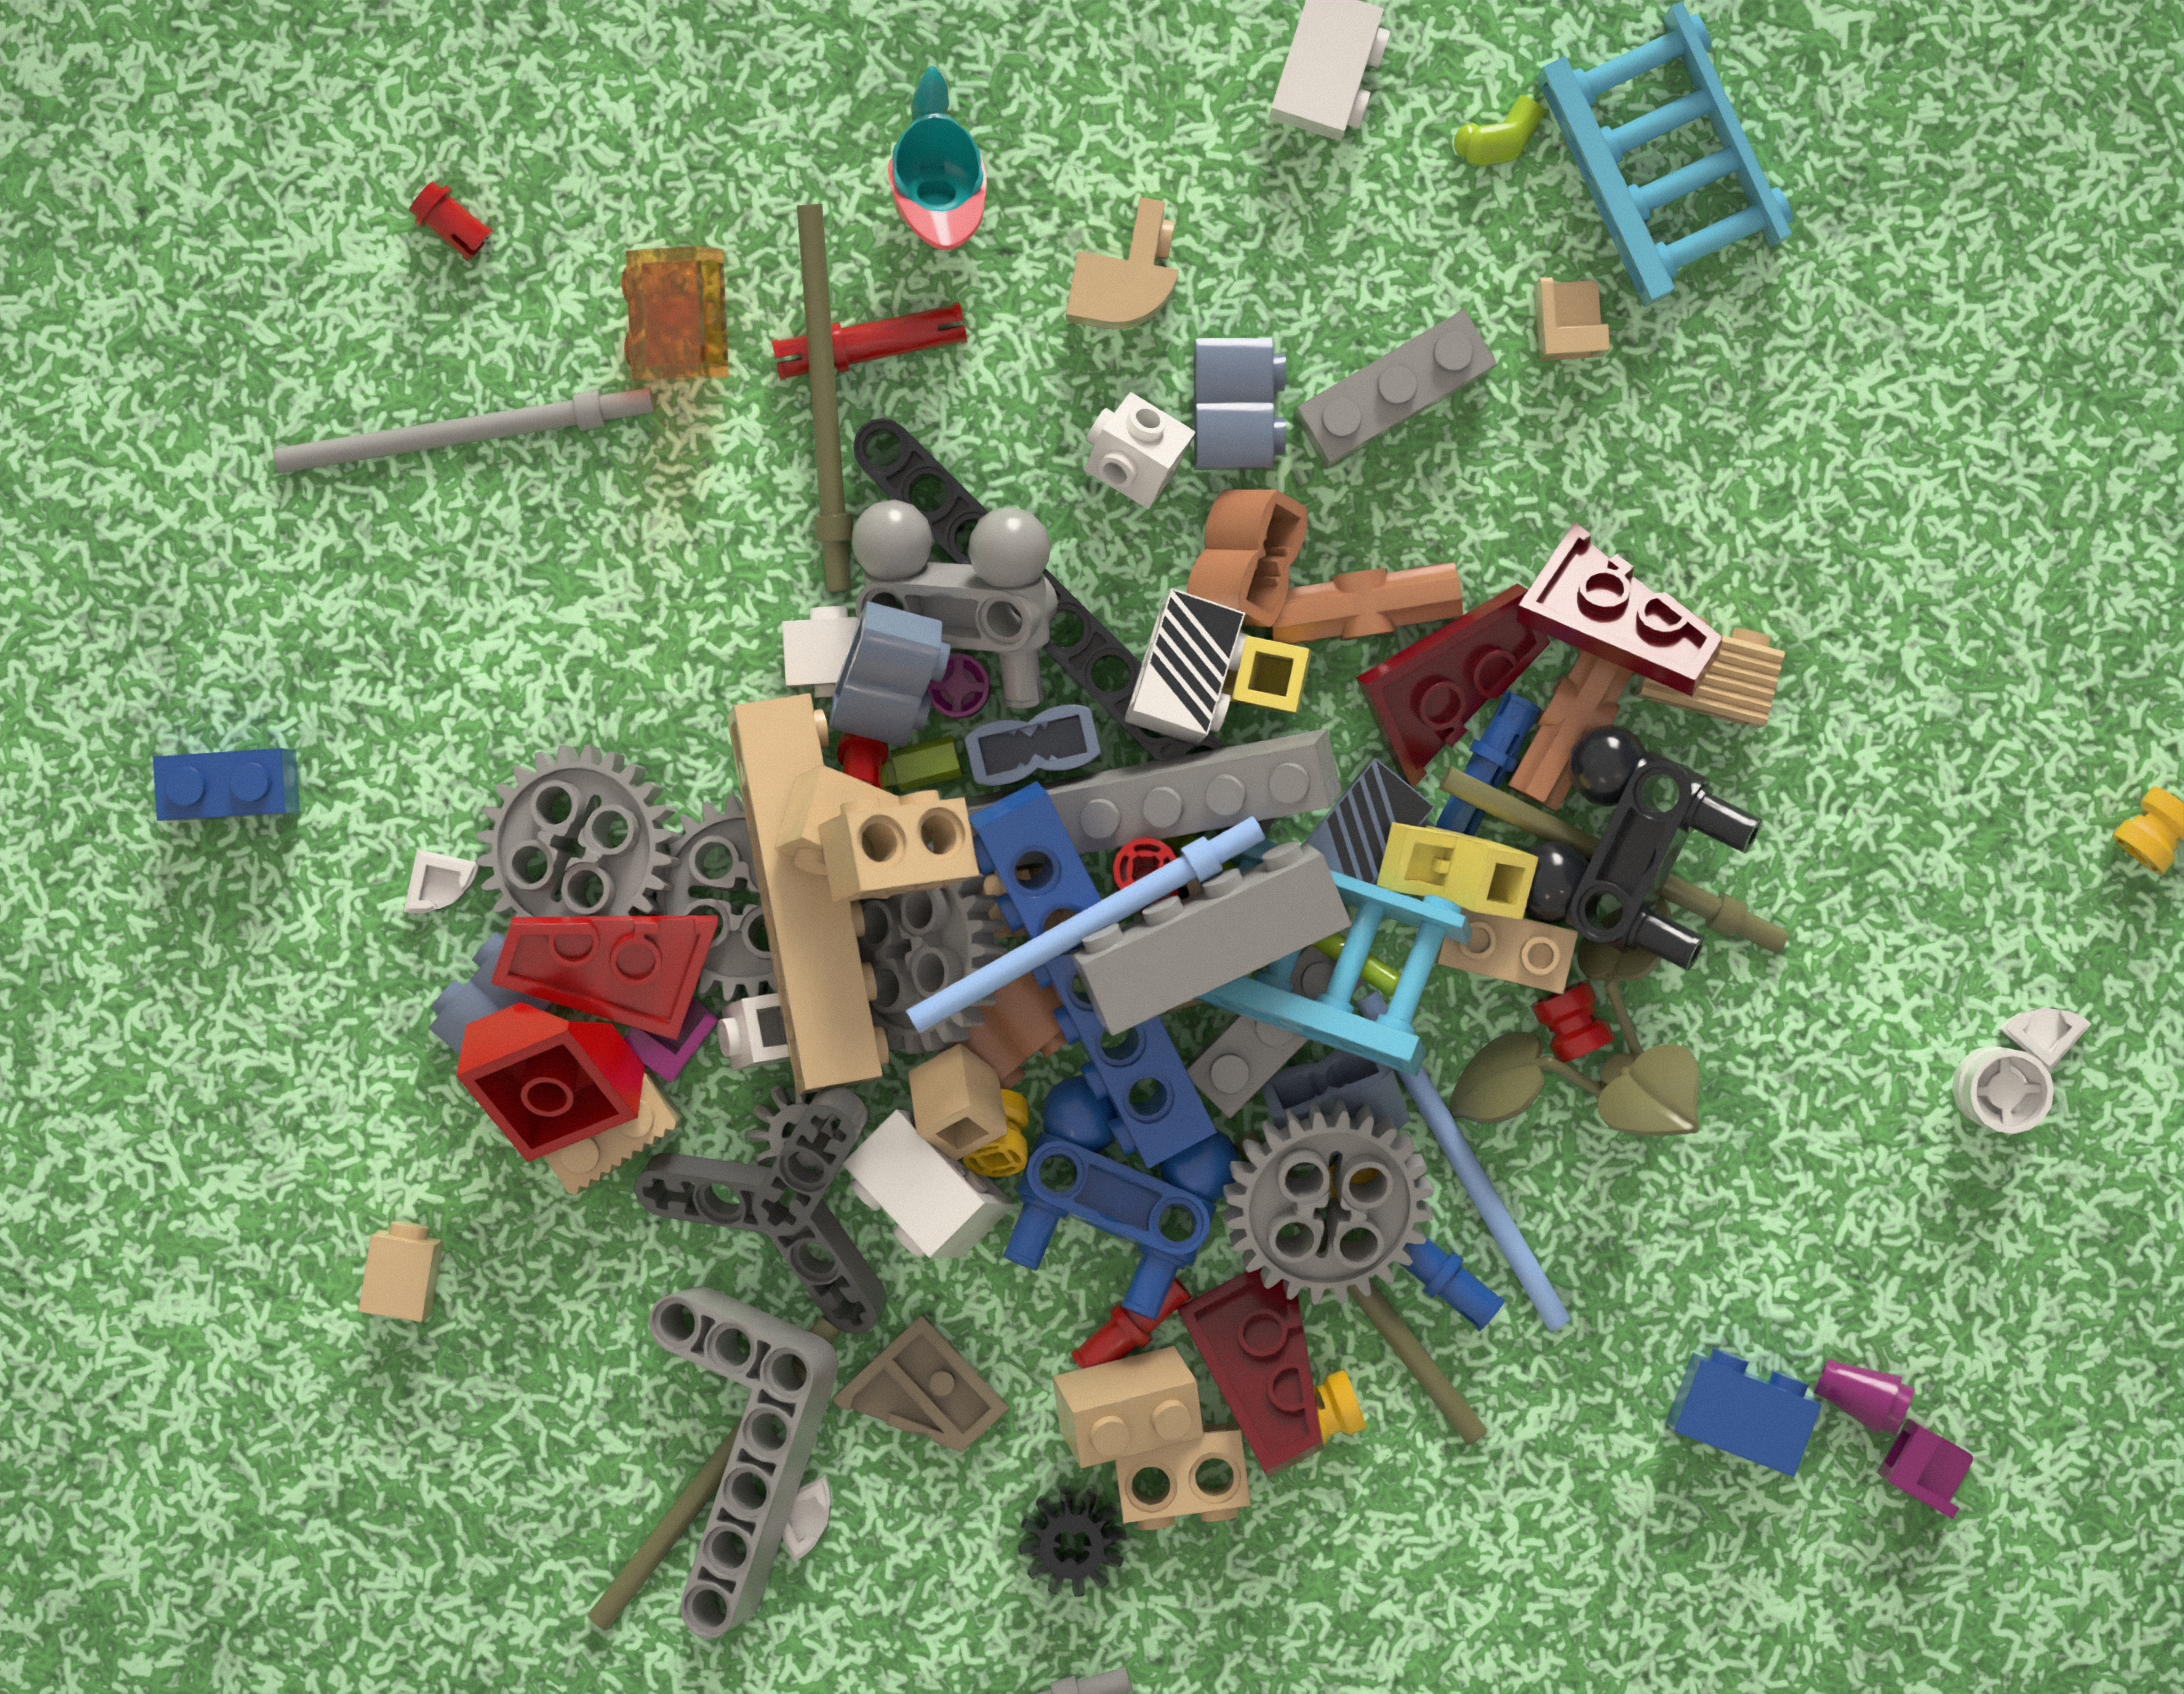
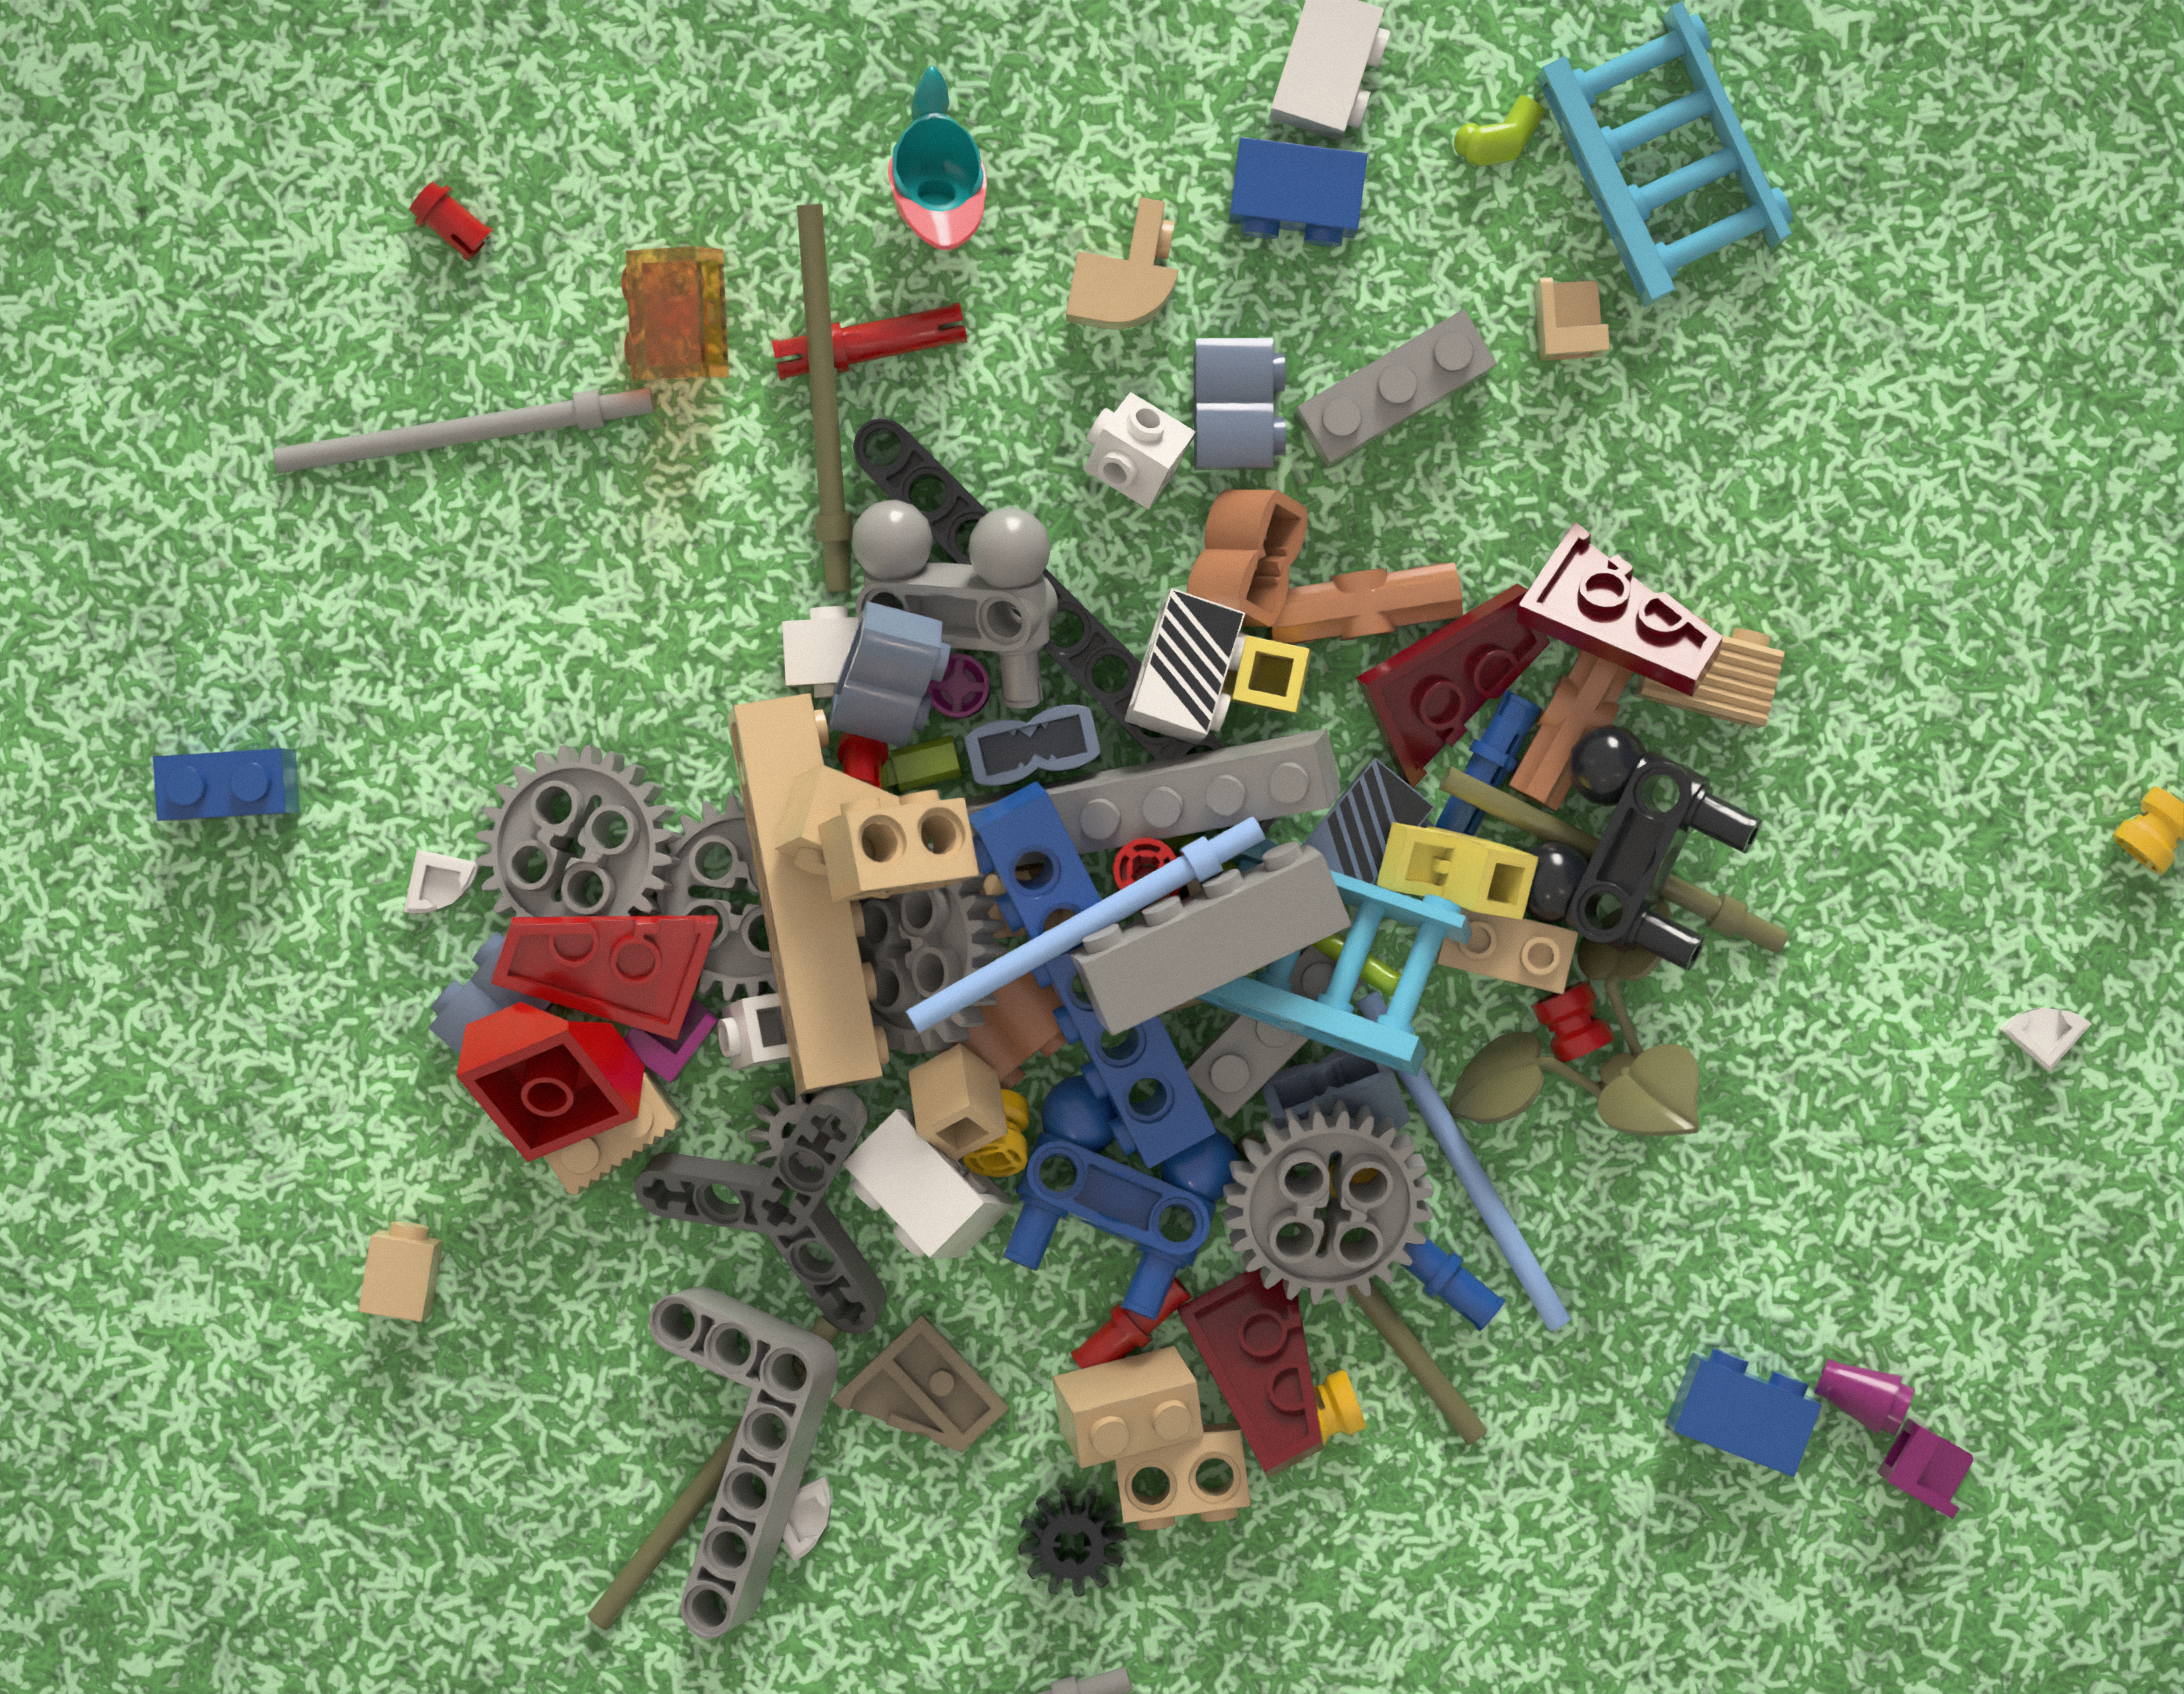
(1297, 191): none -> blue brick
(2003, 1089): white wheel -> none

